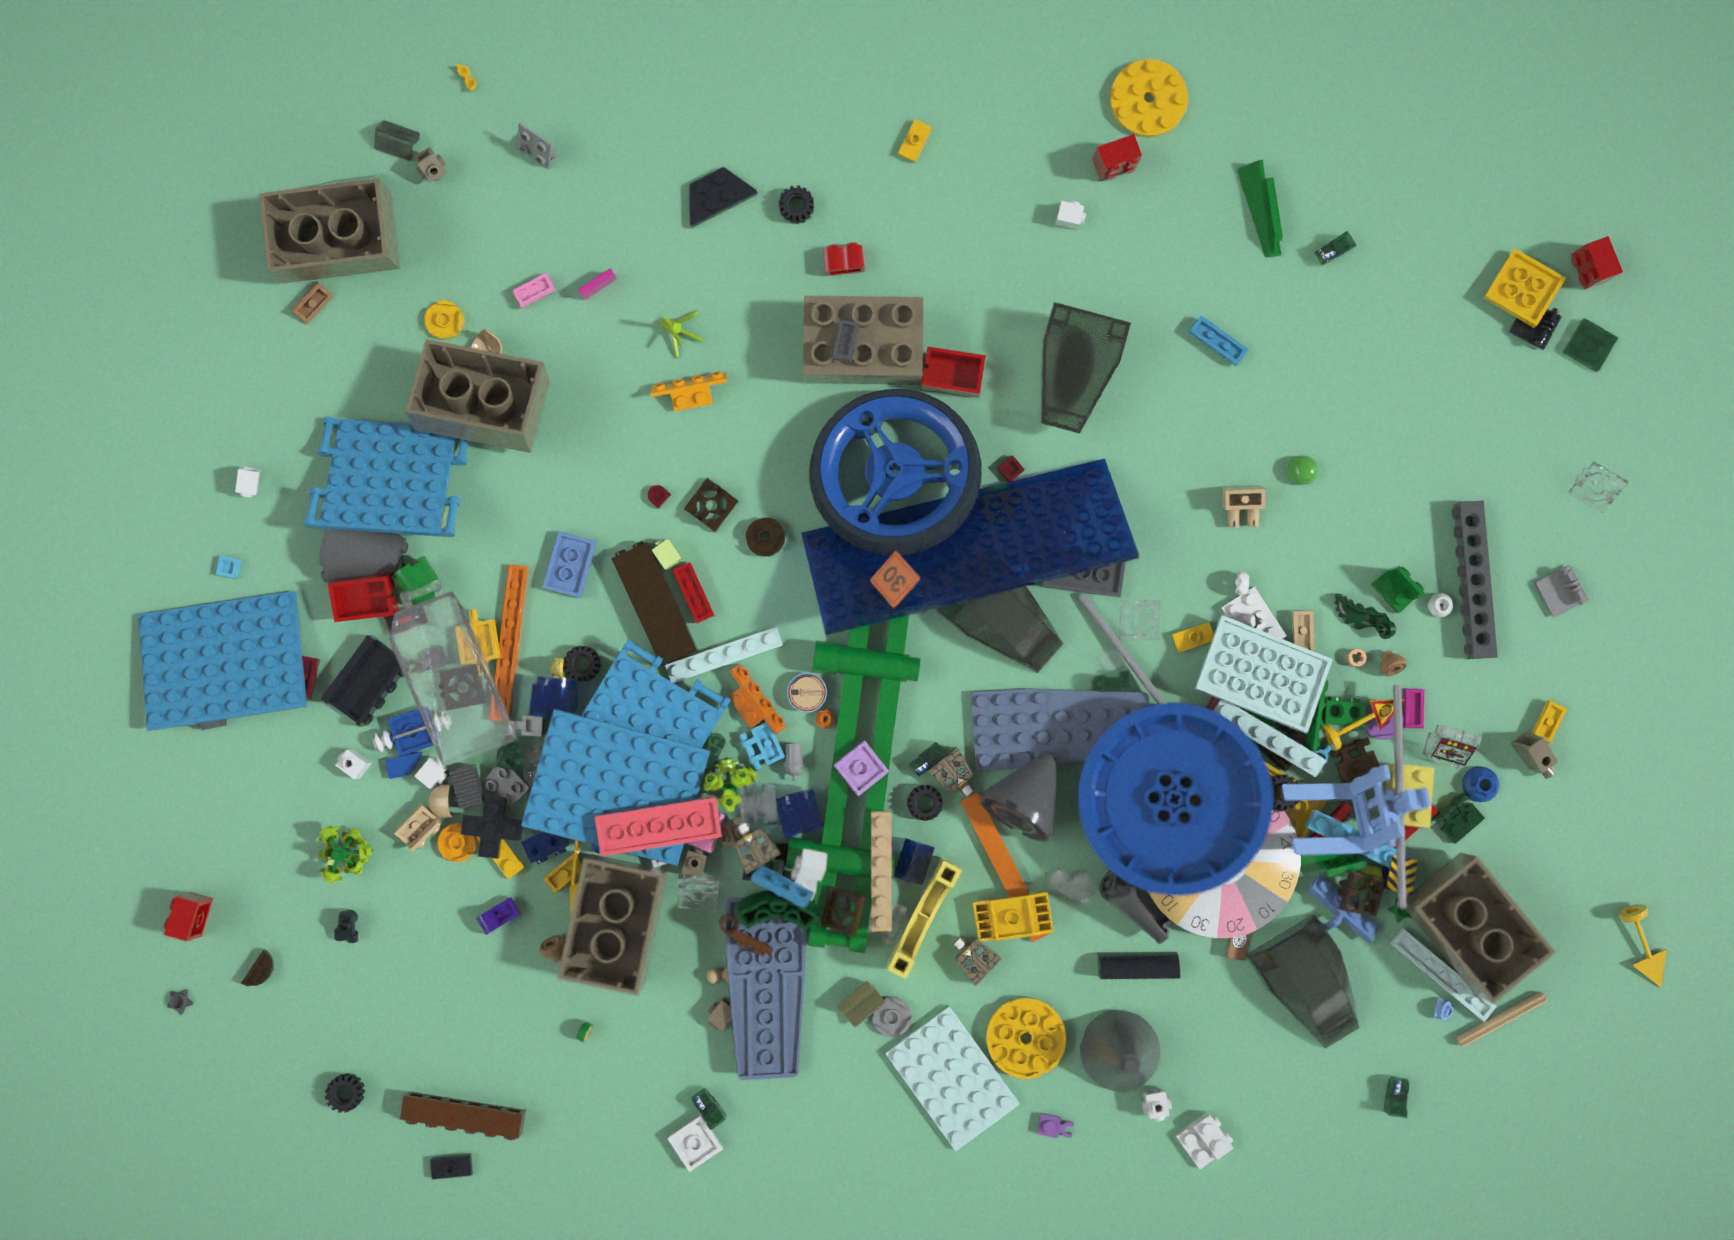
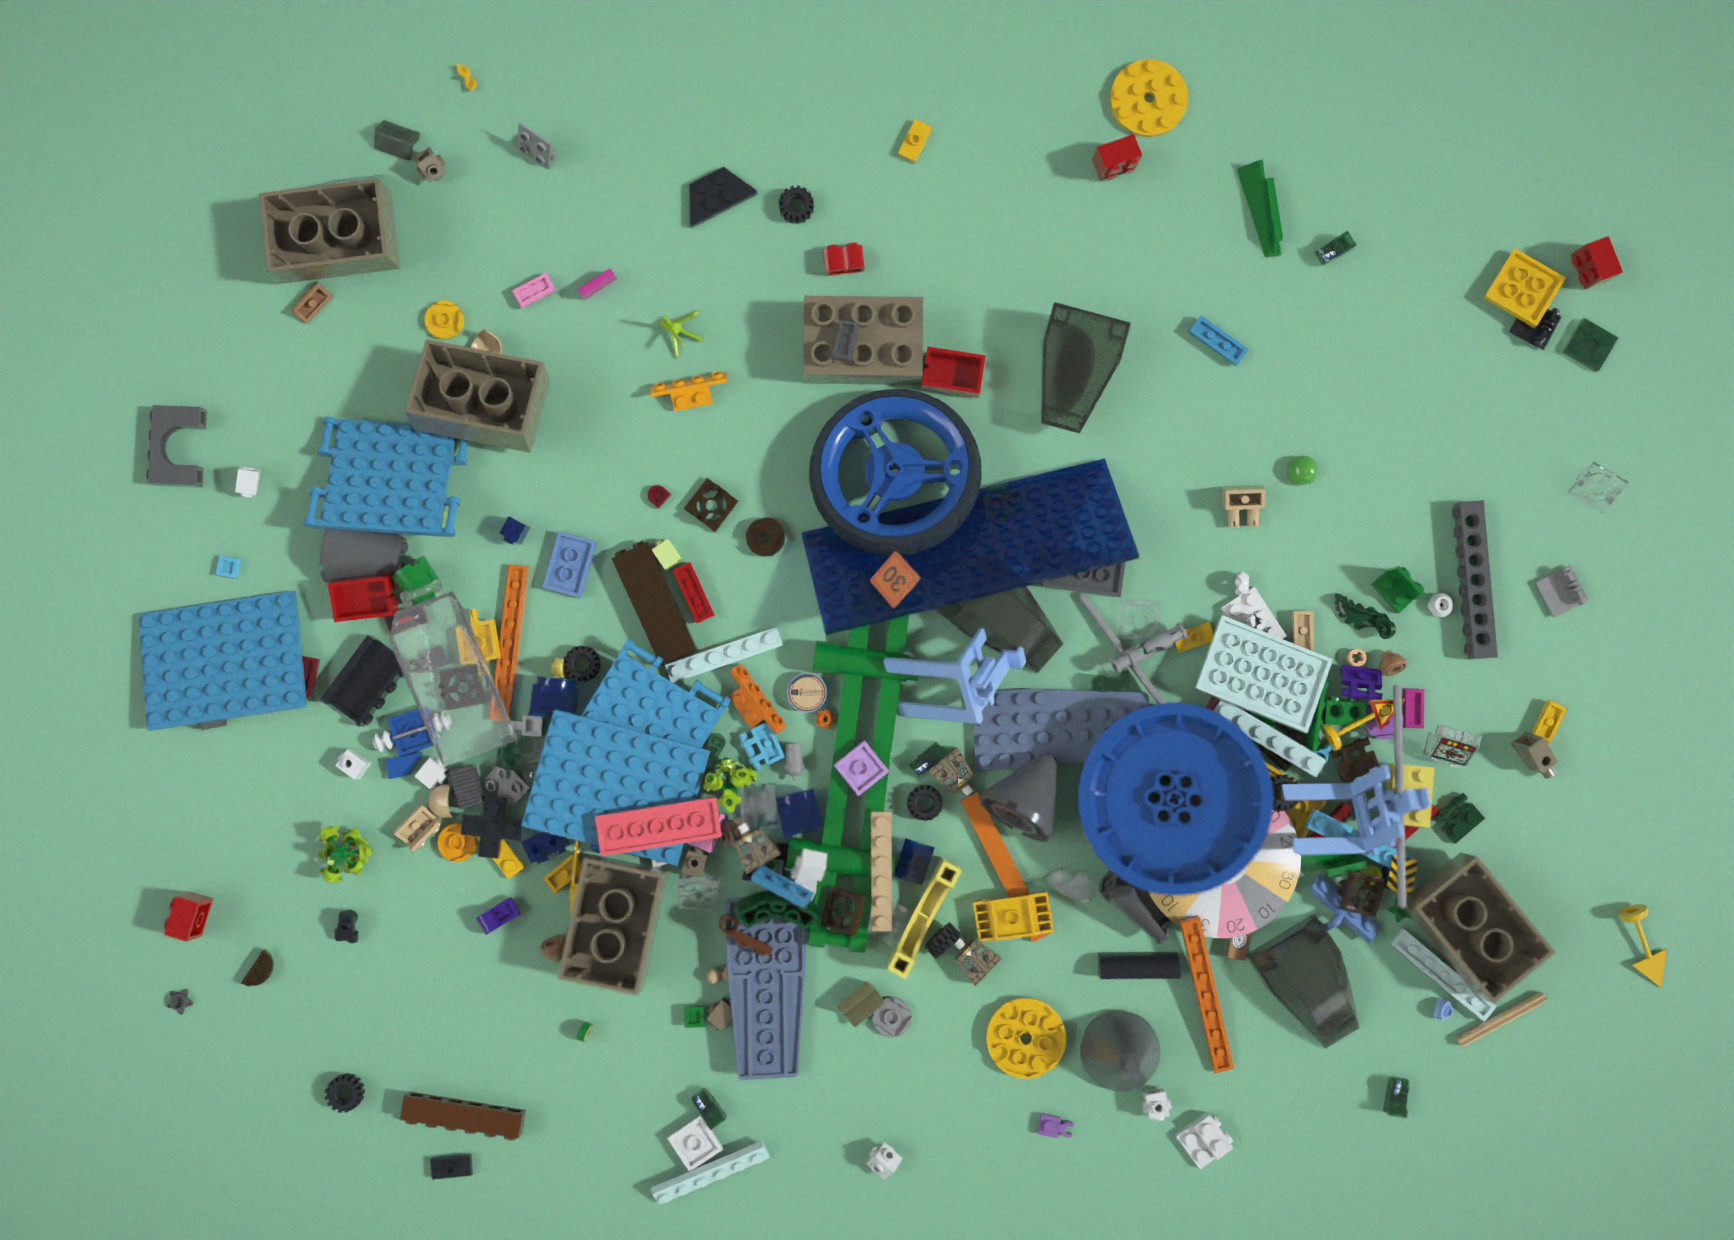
(164, 423): none -> dark grey arch
(514, 531): none -> clear blue brick
(694, 1016): none -> green plate
(710, 1172): none -> light aqua plate
(883, 1160): none -> white brick
(942, 940): none -> black tyre
(952, 1078): light aqua plate -> none
(986, 678): none -> light blue piece
(1011, 468): dark red tile -> none
(1070, 215): white brick -> none
(1157, 644): none -> light grey piece
(1206, 994): none -> orange tile
(1362, 678): none -> dark purple plate
(1472, 780): blue piece -> none

